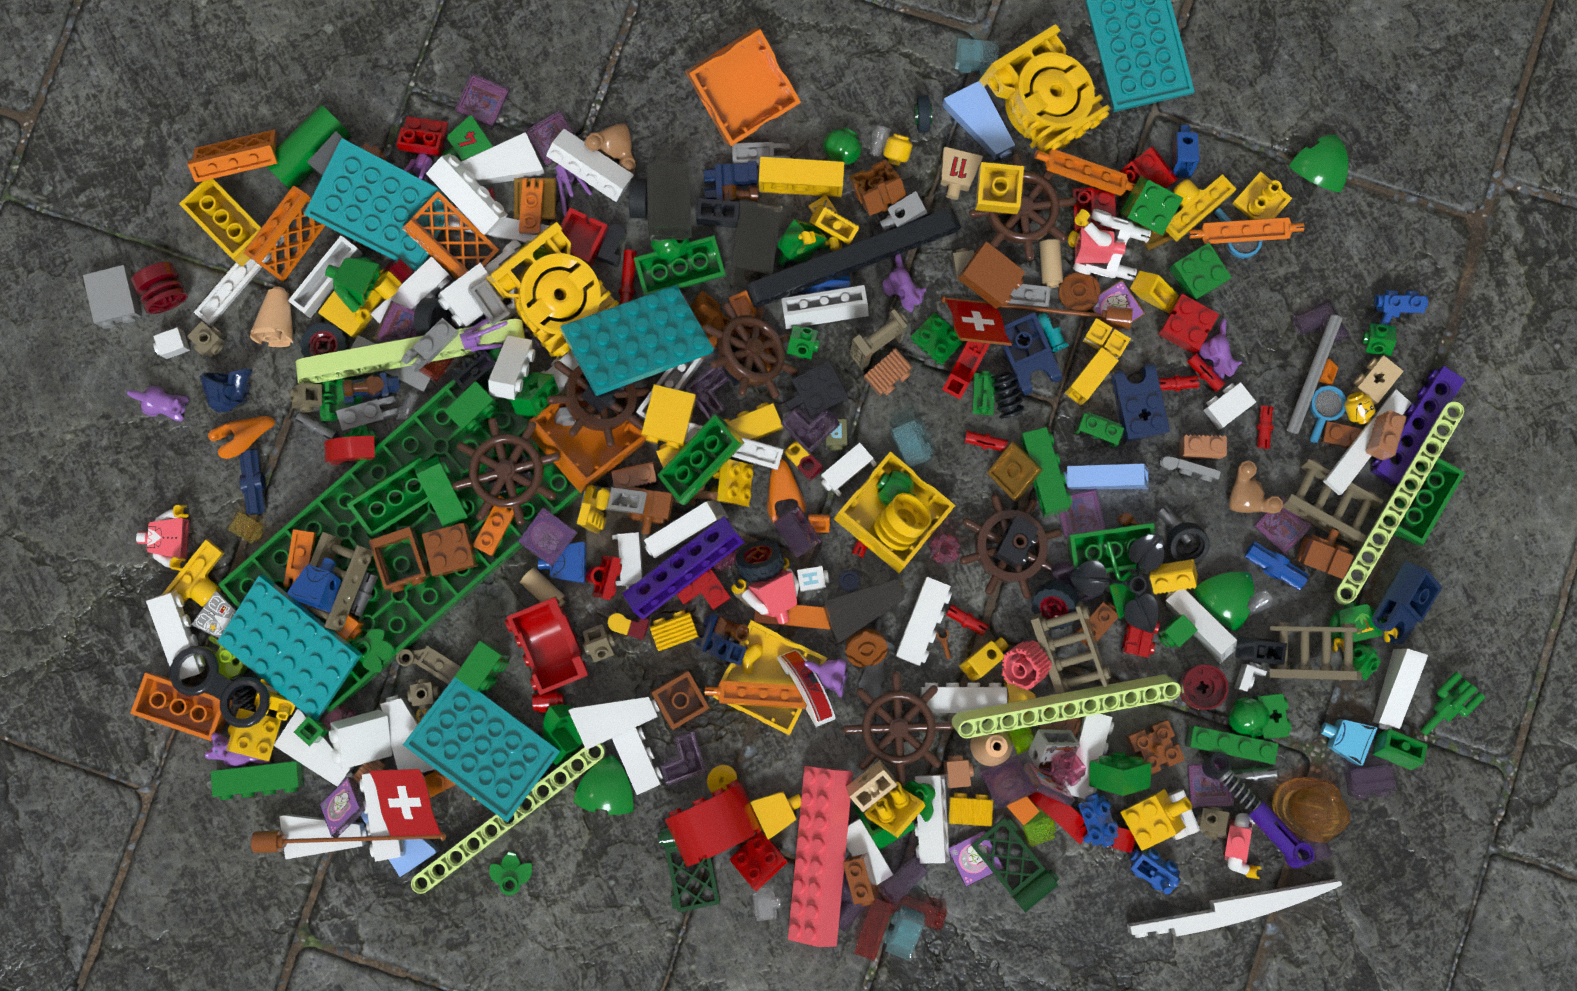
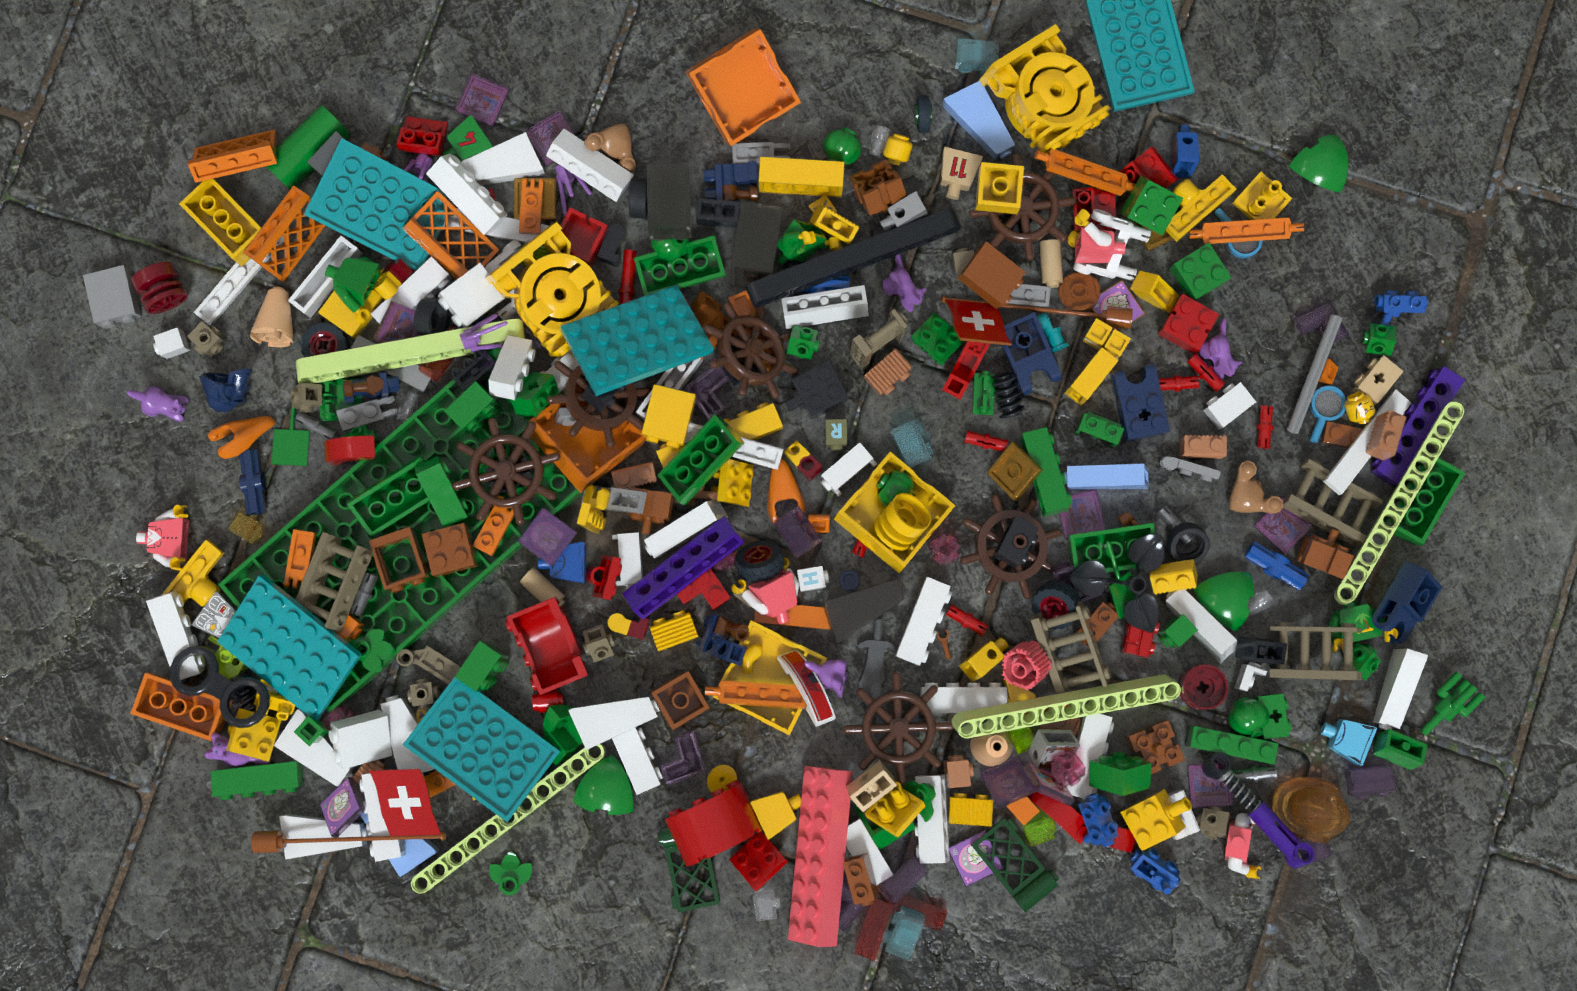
(291, 445): none -> green piece
(316, 586): blue torso -> none
(430, 345): light grey hinge -> none
(489, 302): light grey tile -> none
(810, 434): clear purple brick -> none
(866, 648): dark orange tile -> none
(1233, 910): white slope -> none

